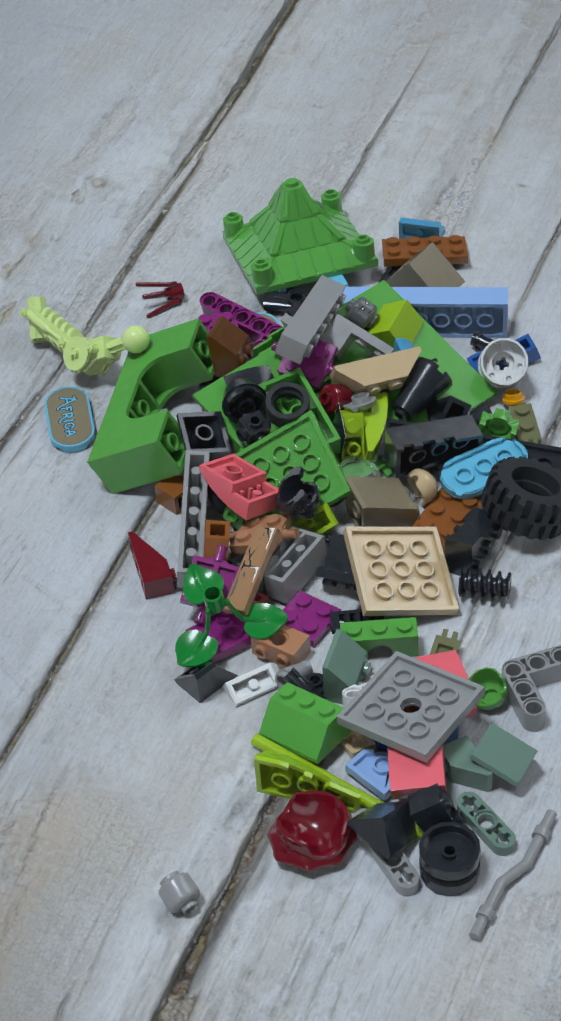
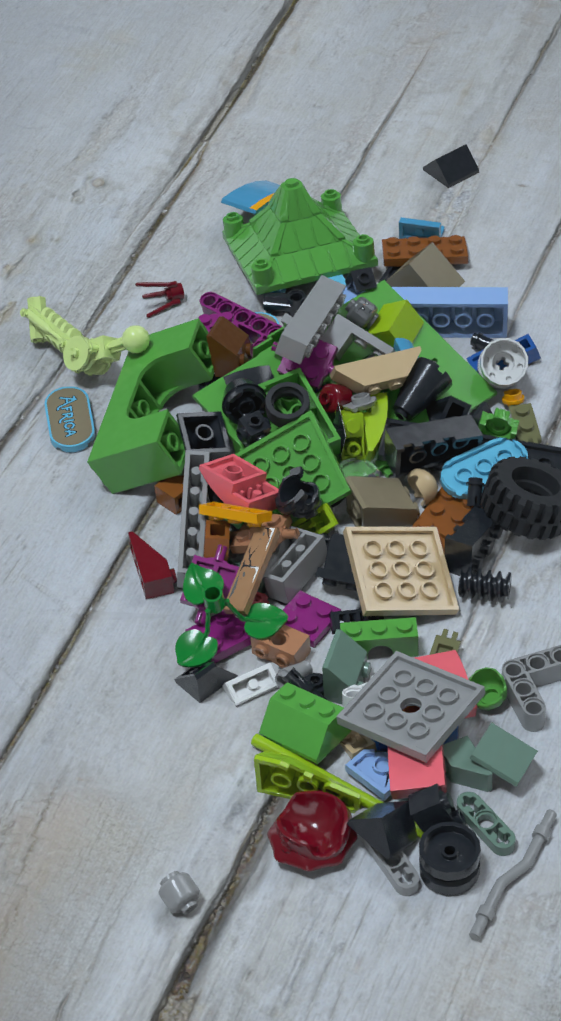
(235, 514): none -> light orange plate
(251, 196): none -> dark azure slope
(361, 280): none -> black bracket
(453, 167): none -> black slope
(474, 492): none -> black pin

